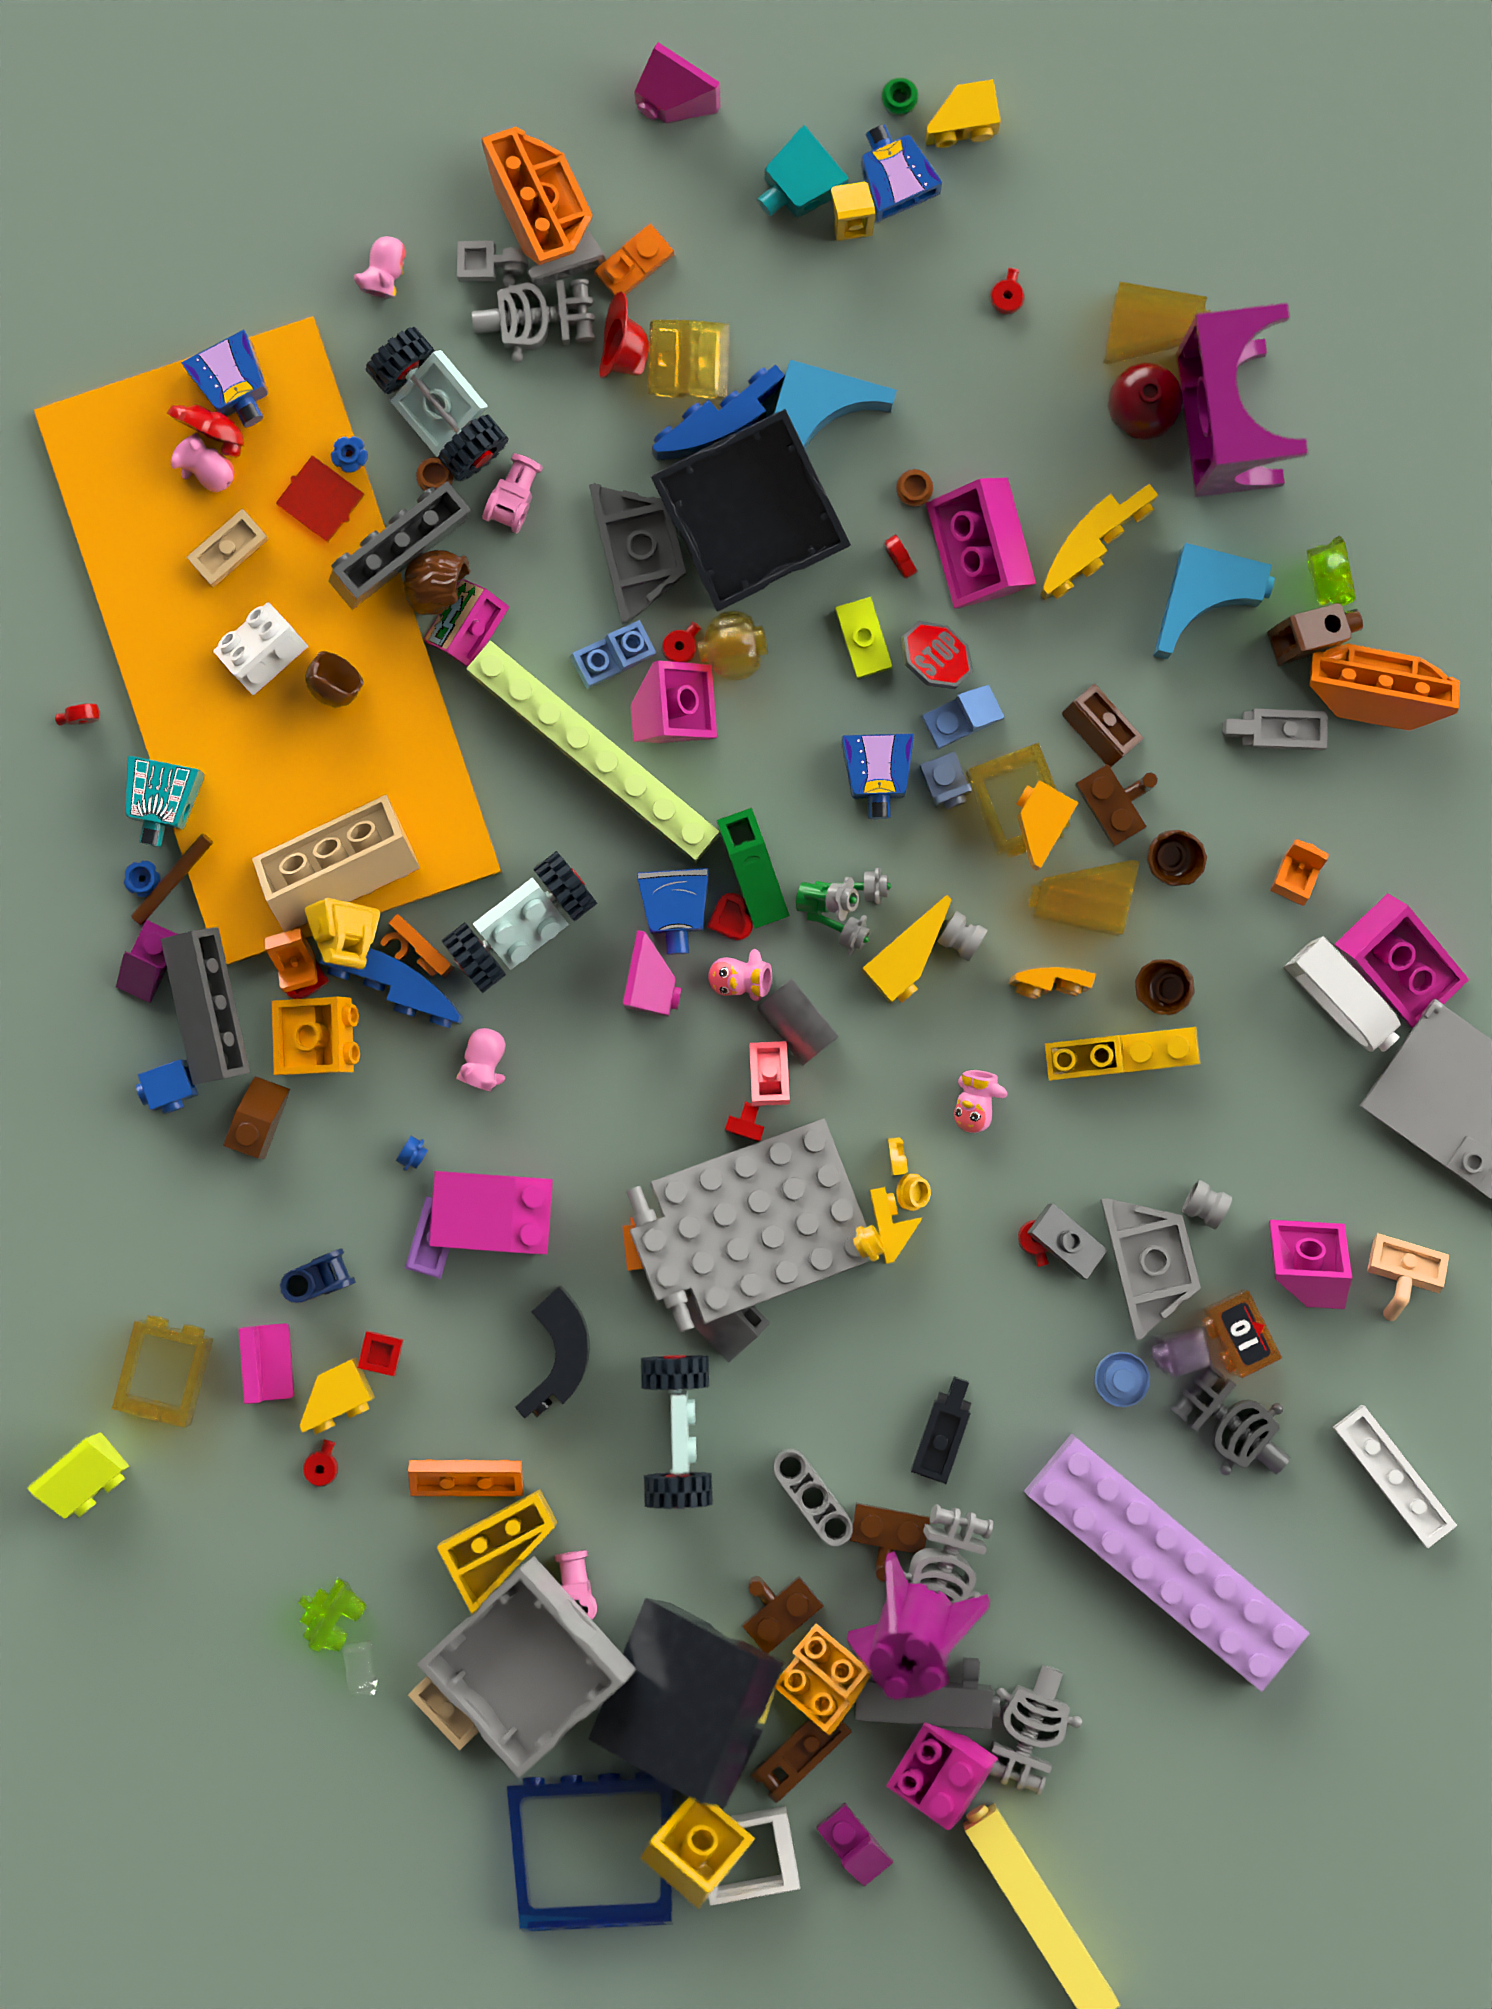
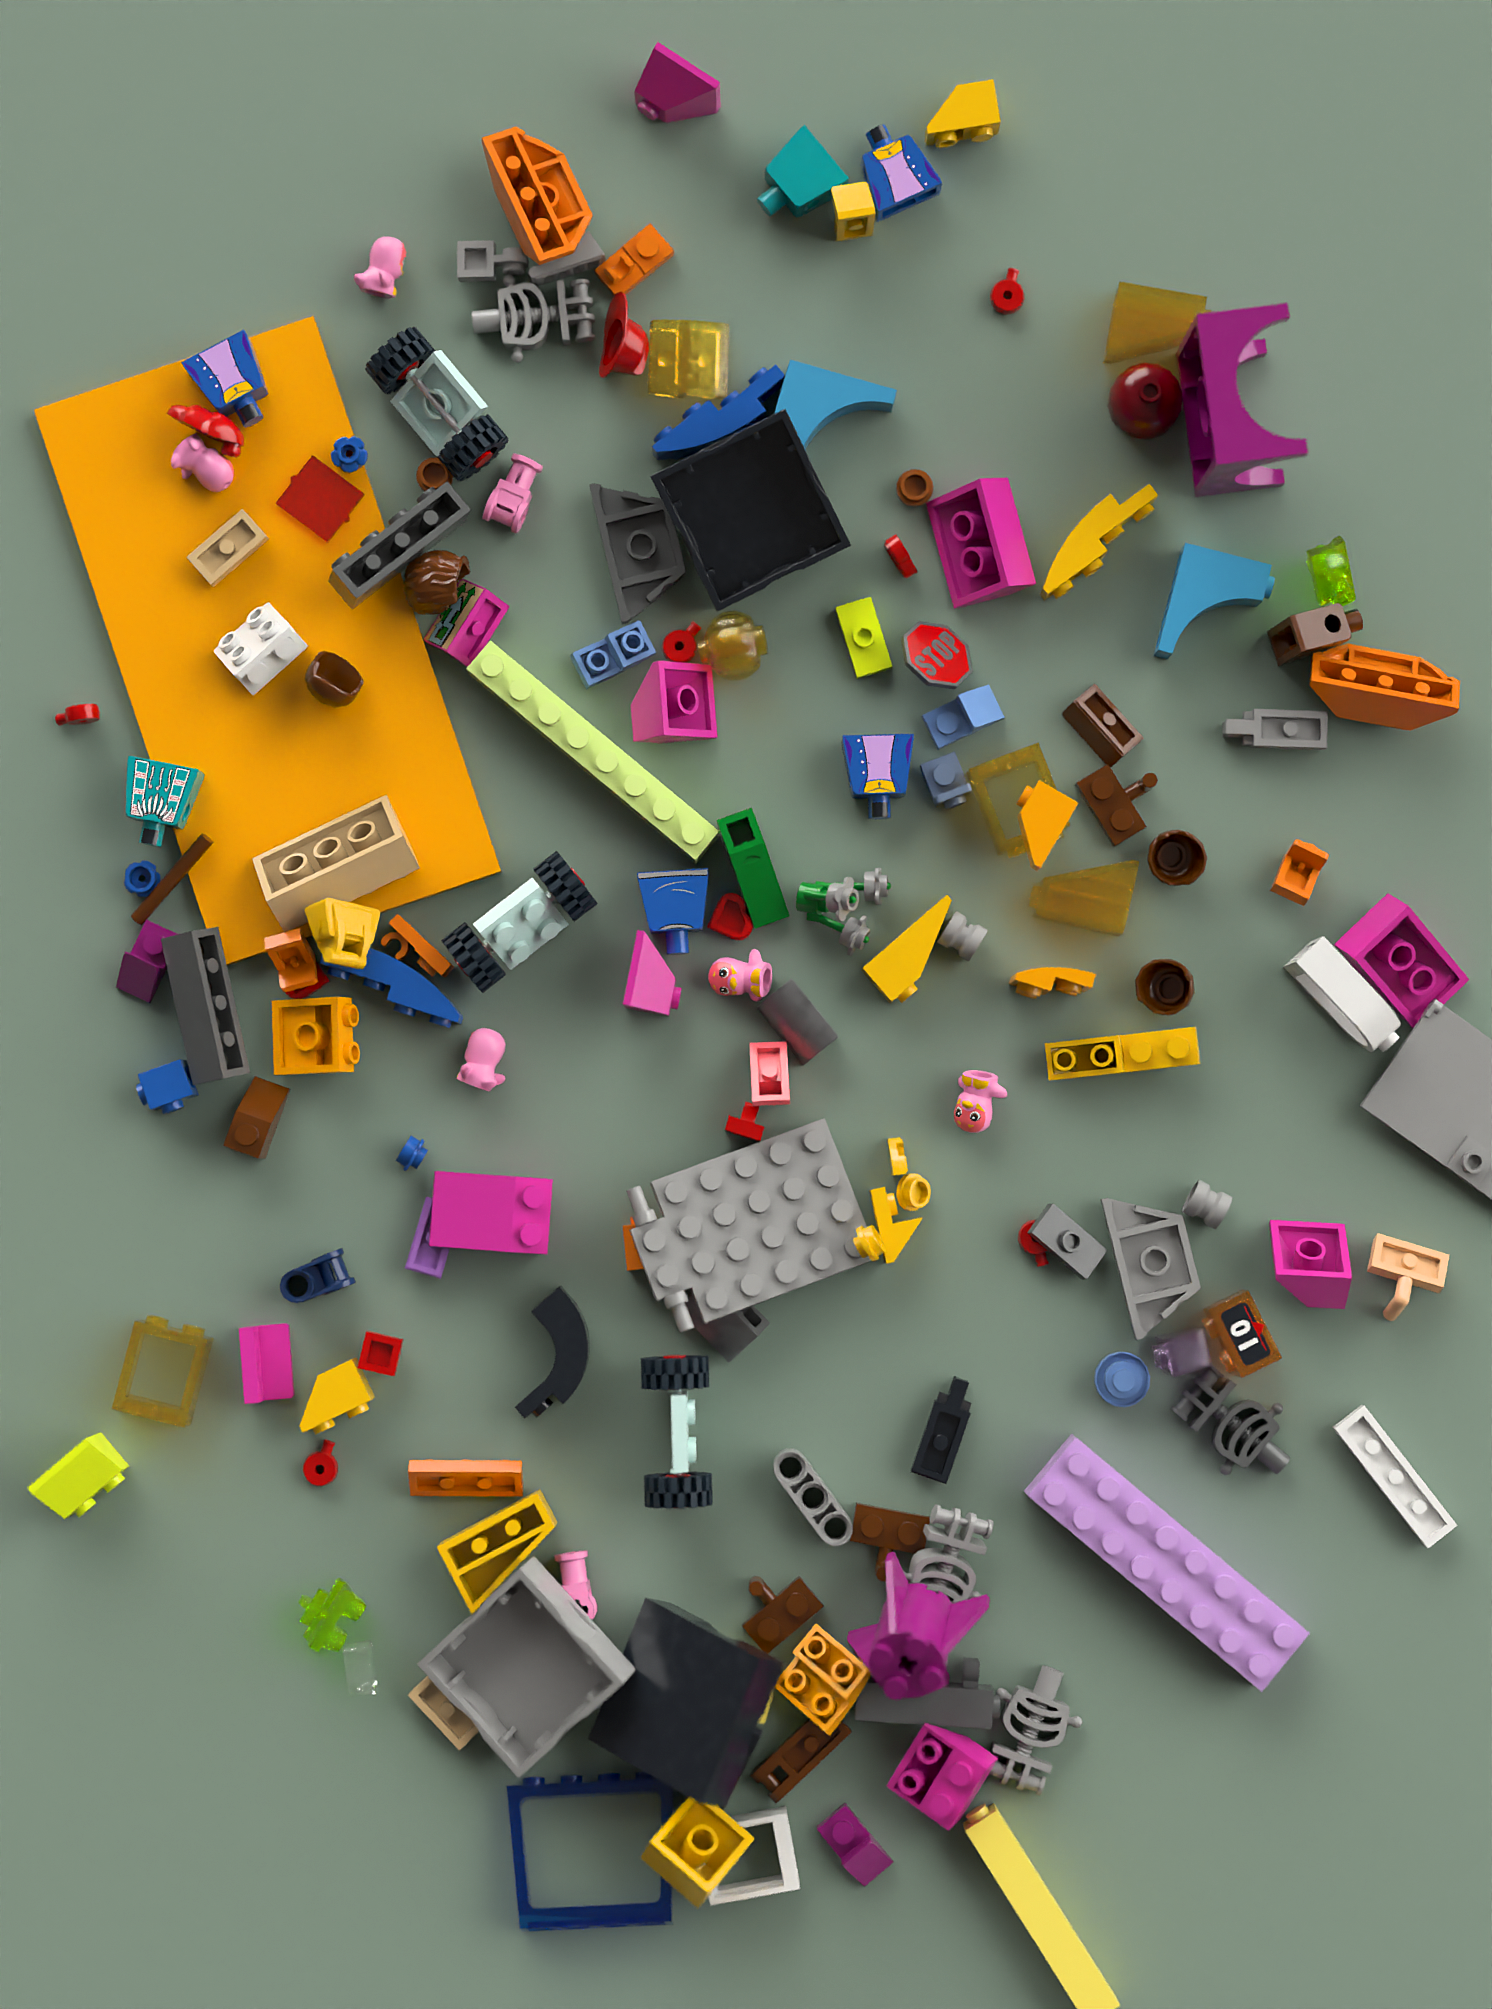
(904, 86): green plate -> none

